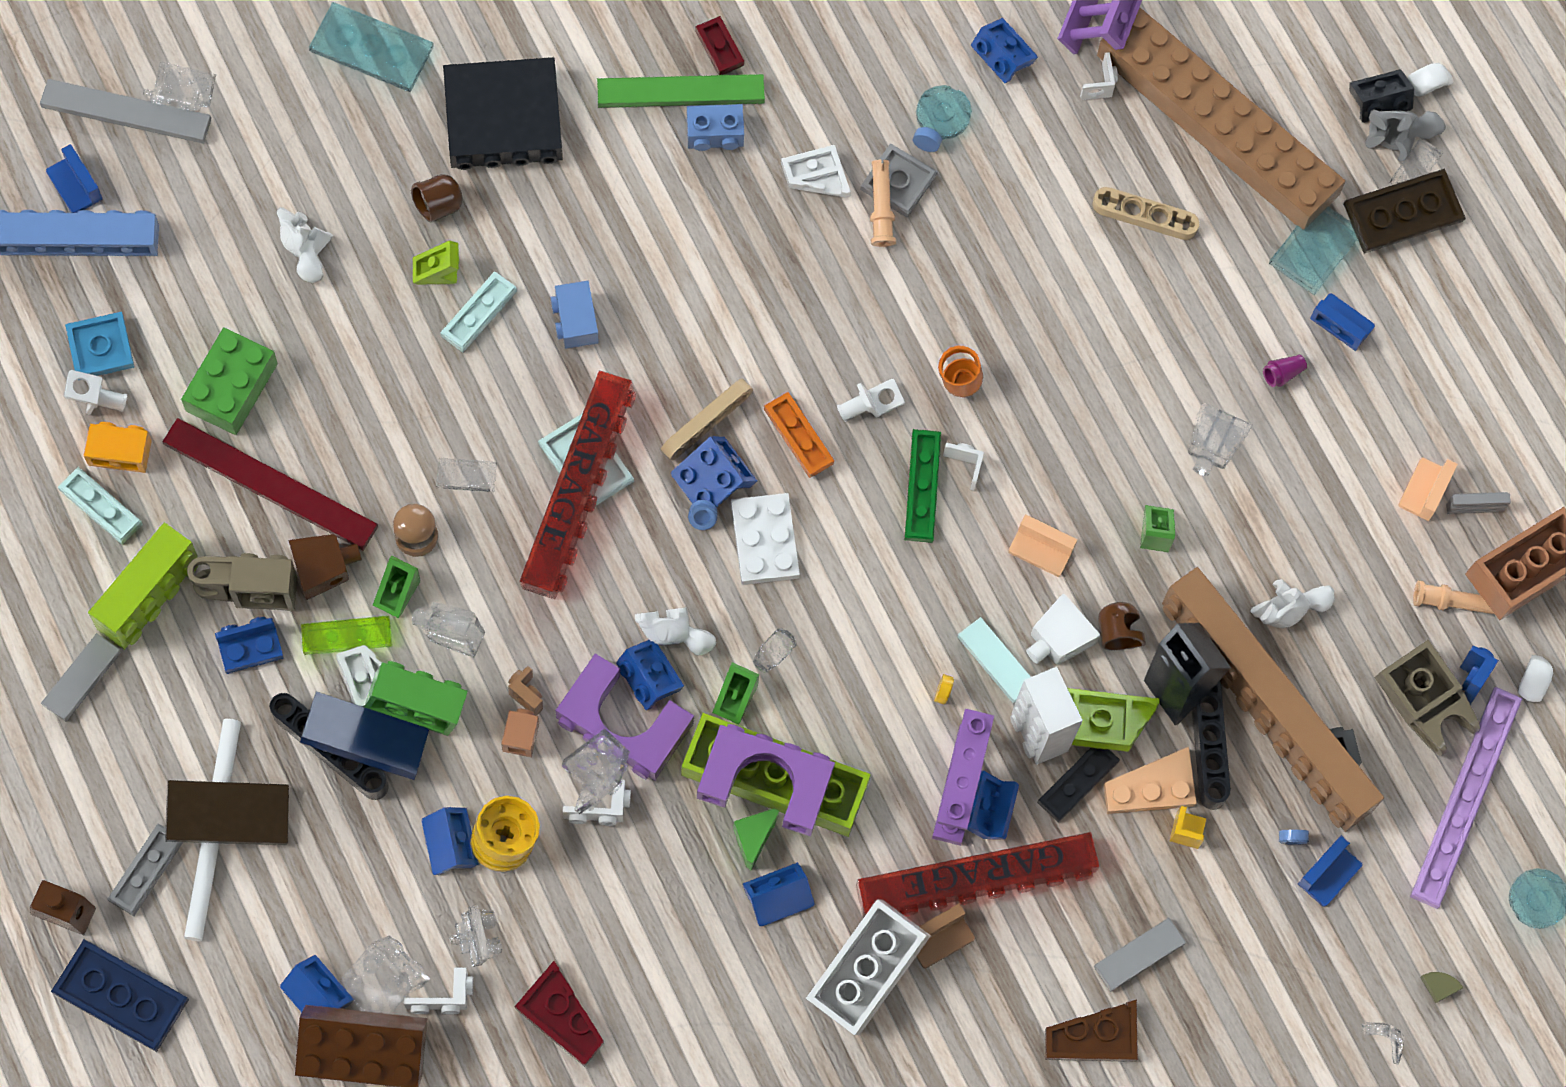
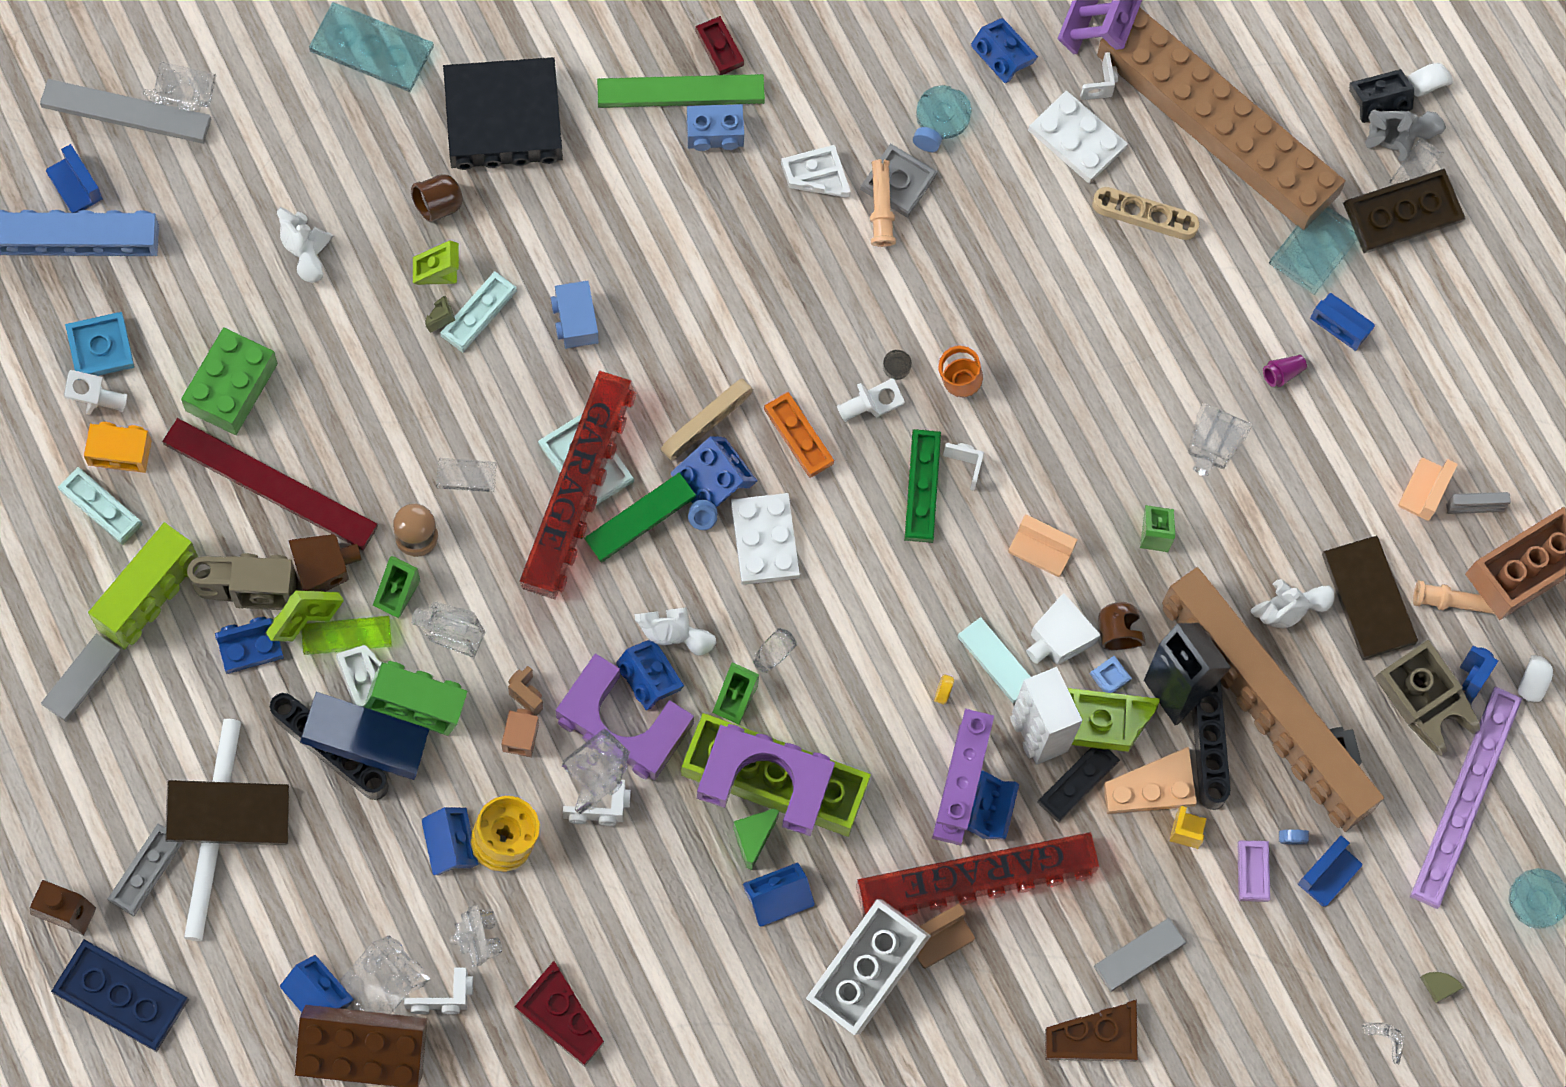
(299, 609): none -> lime plate
(440, 315): none -> olive tile
(640, 517): none -> green tile
(897, 364): none -> clear smoke tile
(1077, 137): none -> white plate
(1110, 675): none -> light blue tile
(1253, 871): none -> lavender tile
(1369, 597): none -> dark brown tile

